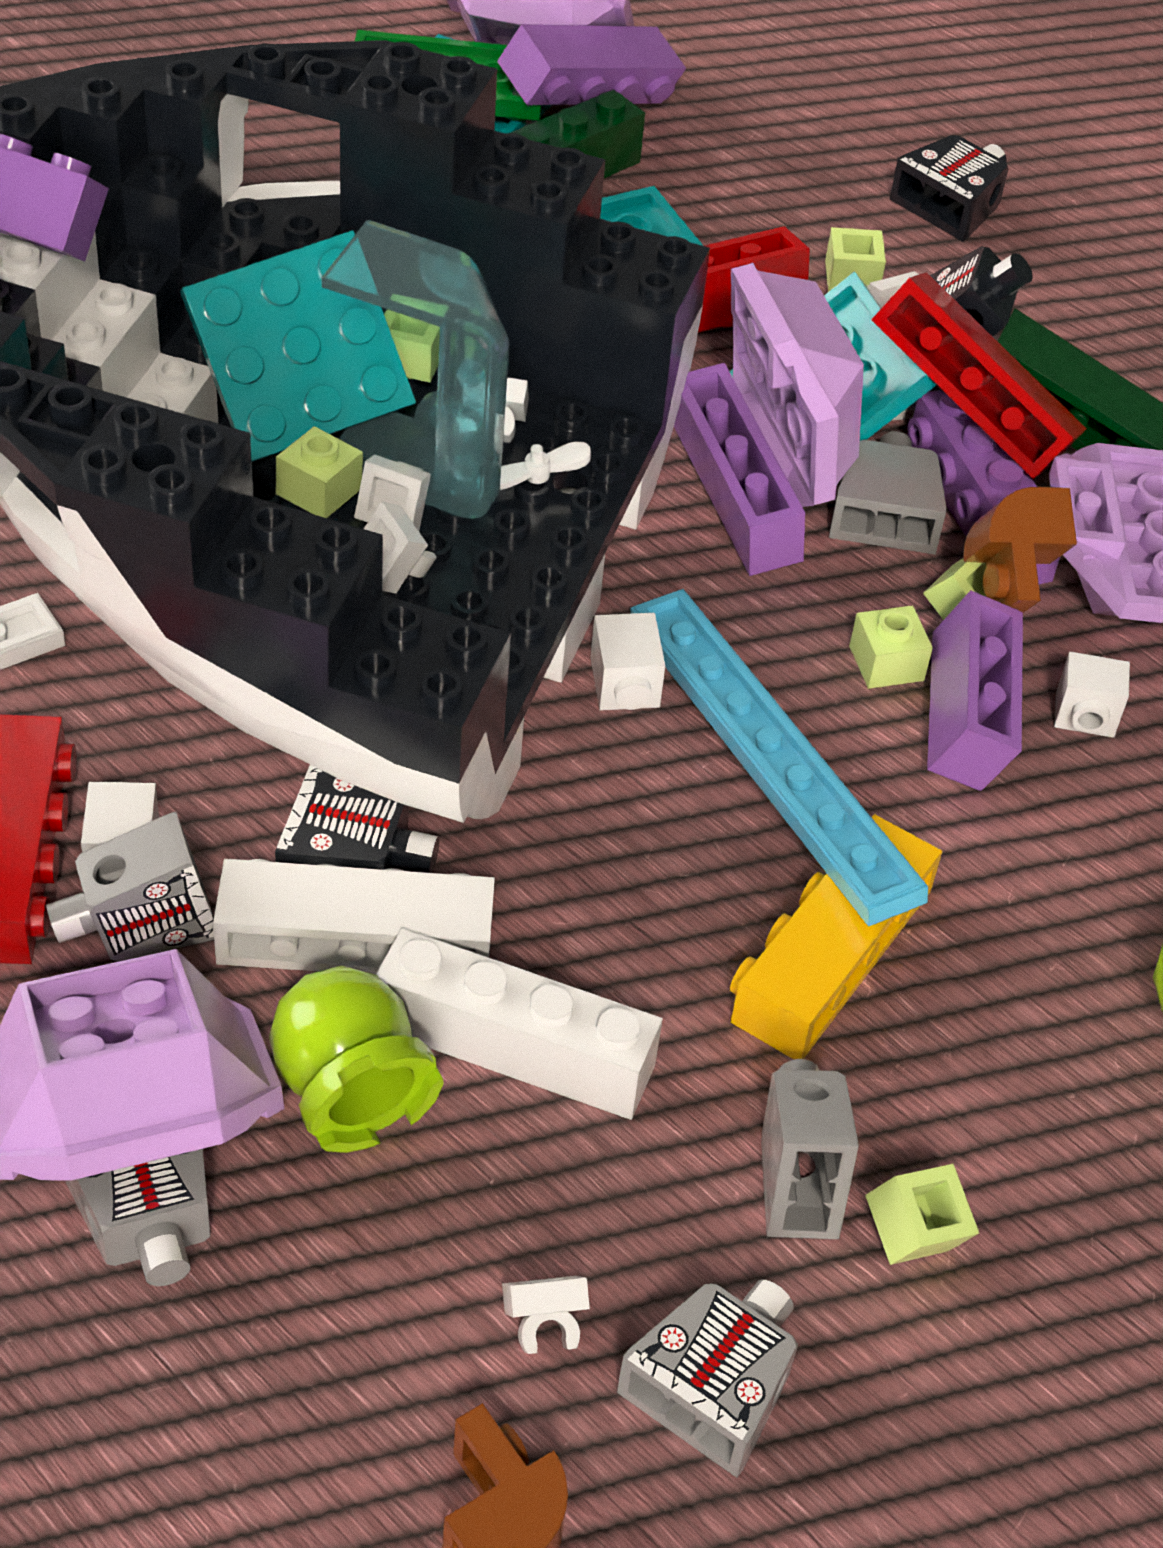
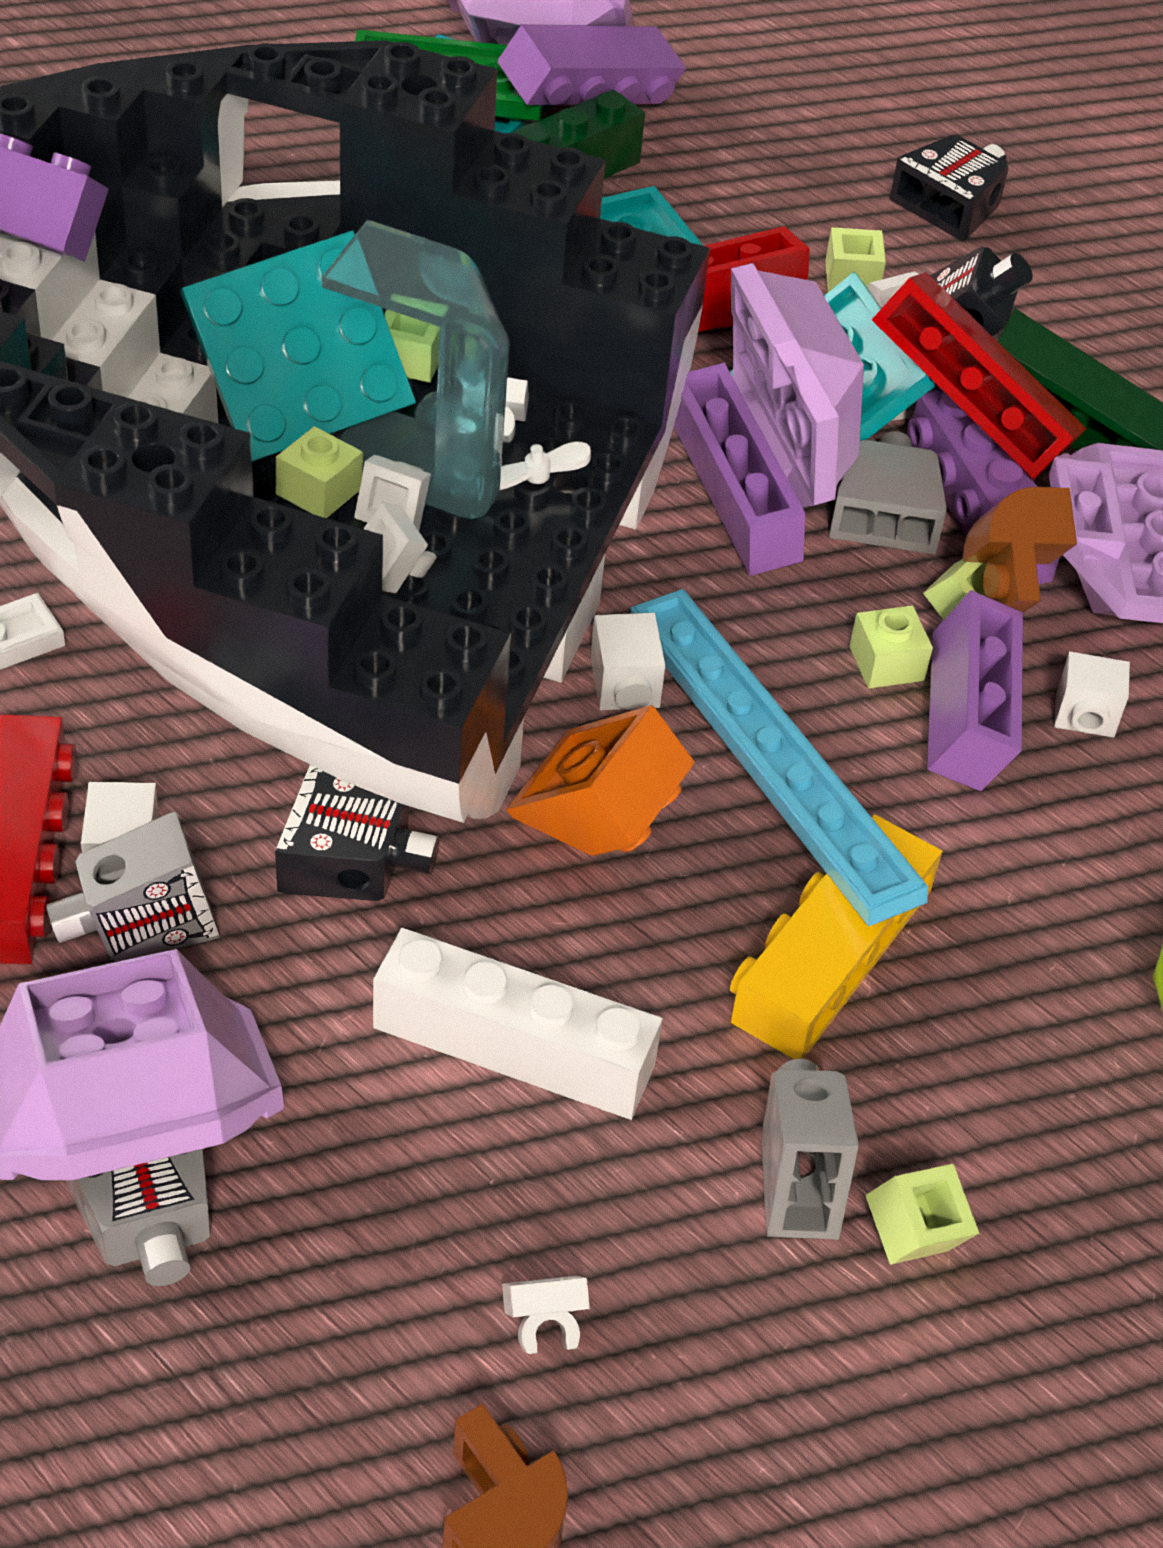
(341, 915): white brick -> none
(351, 1057): lime tile -> none
(605, 782): none -> orange slope
(714, 1369): torso -> none

